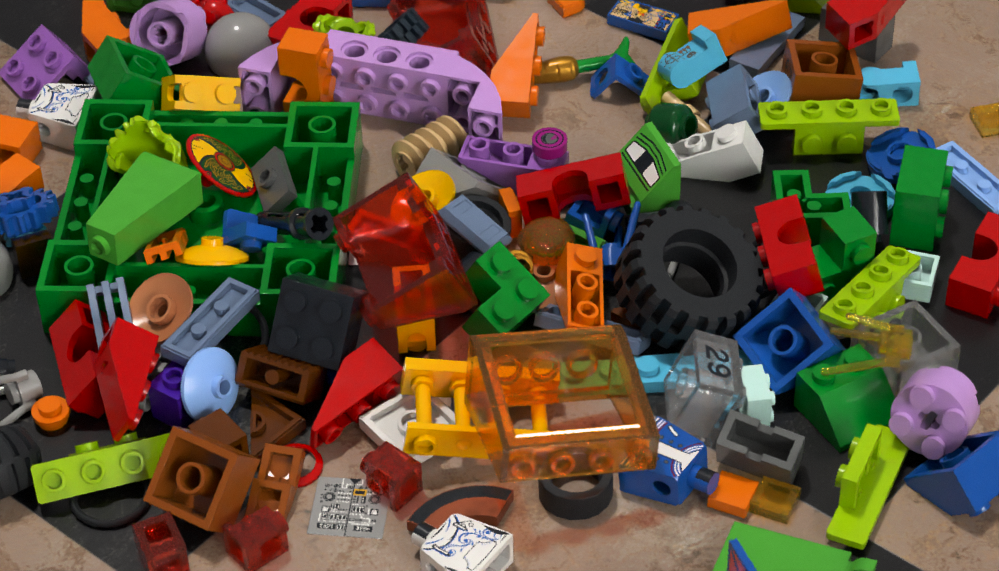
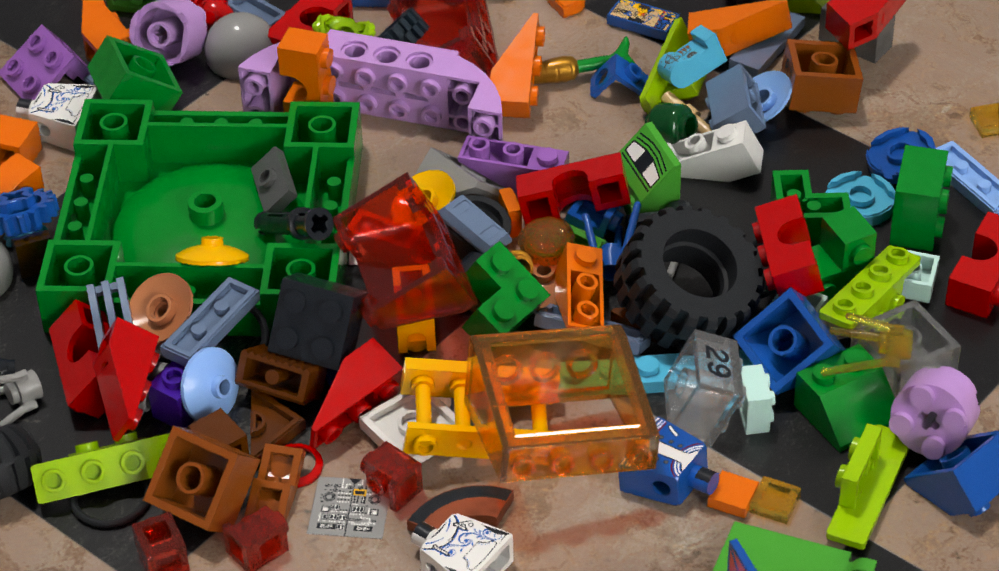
(50, 412): orange plate -> none
(138, 137): lime hair -> none
(142, 207): bright green slope -> none
(172, 240): orange tile -> none
(199, 93): yellow brick -> none
(220, 166): shield -> none
(244, 232): blue bracket -> none
(443, 134): tan piece -> none
(549, 143): magenta tile -> none
(576, 504): black tyre -> none
(759, 448): dark grey brick -> none
(828, 124): lime bracket -> none
(873, 208): black brick -> none
(894, 83): medium azure leg -> none

